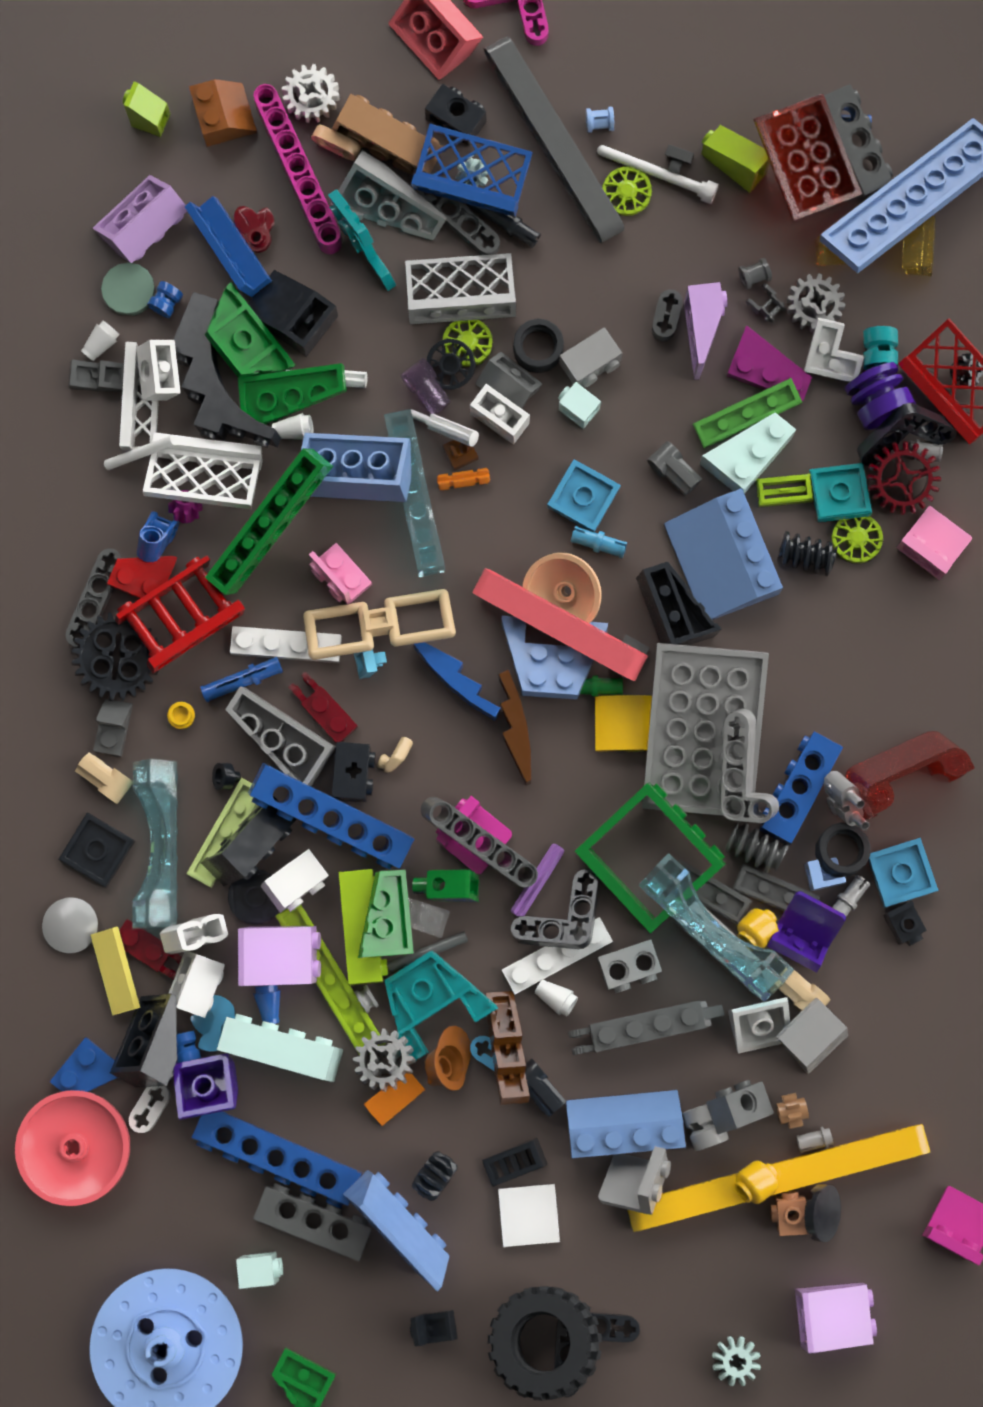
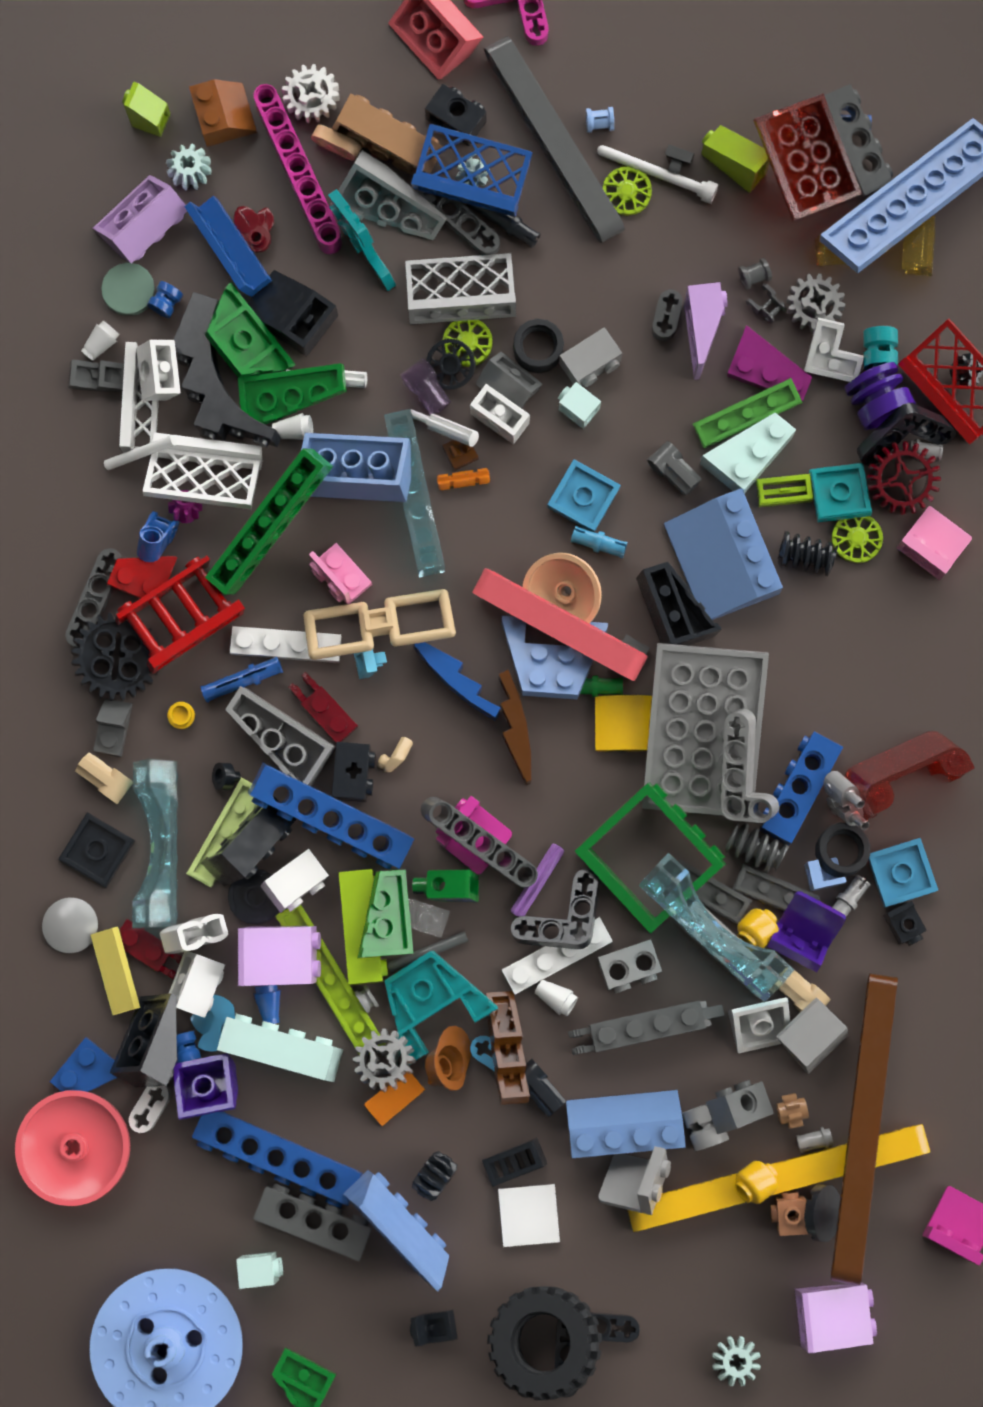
(188, 175): none -> light aqua gear
(864, 1130): none -> reddish brown beam

